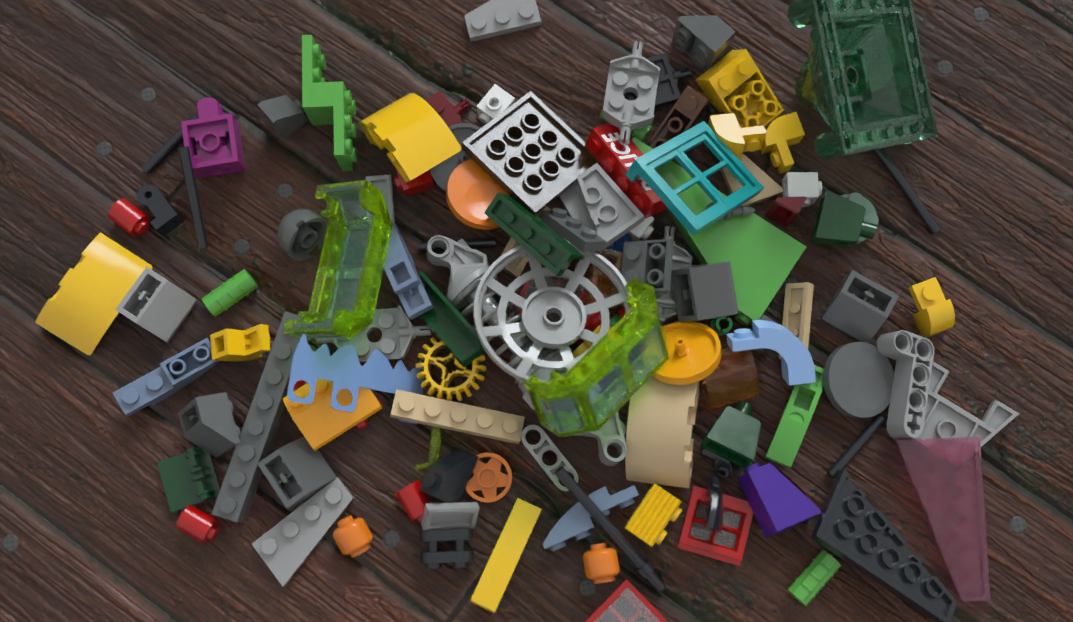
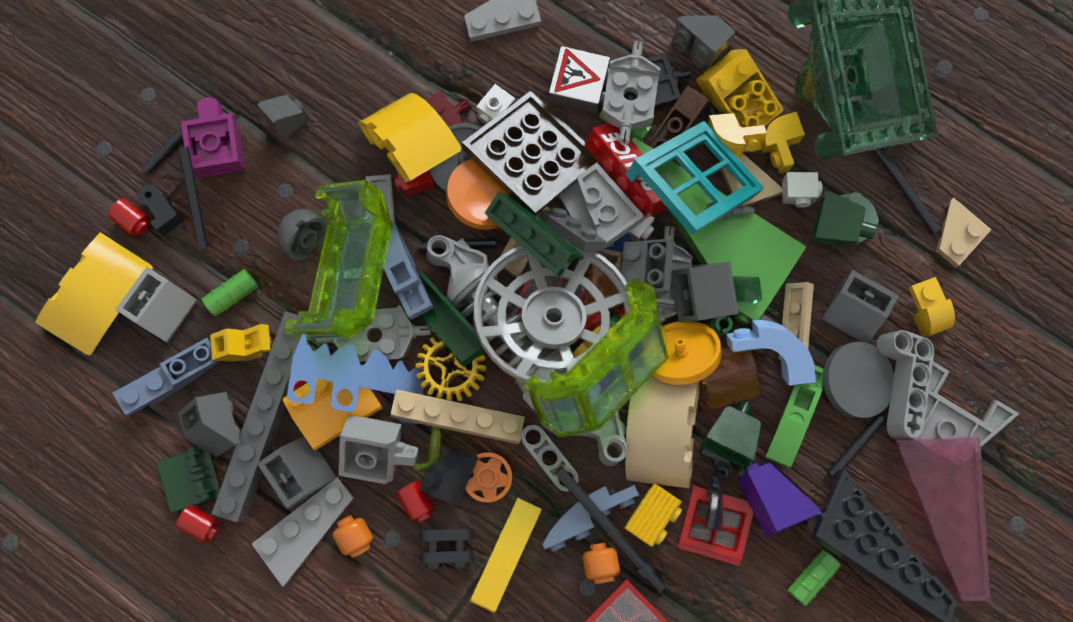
(328, 103): bright green bracket -> none
(373, 450): none -> light grey hinge
(450, 515): light grey tile -> none
(579, 80): none -> piece
(747, 289): none -> clear green slope
(785, 209): dark red slope -> none
(960, 233): none -> tan wing

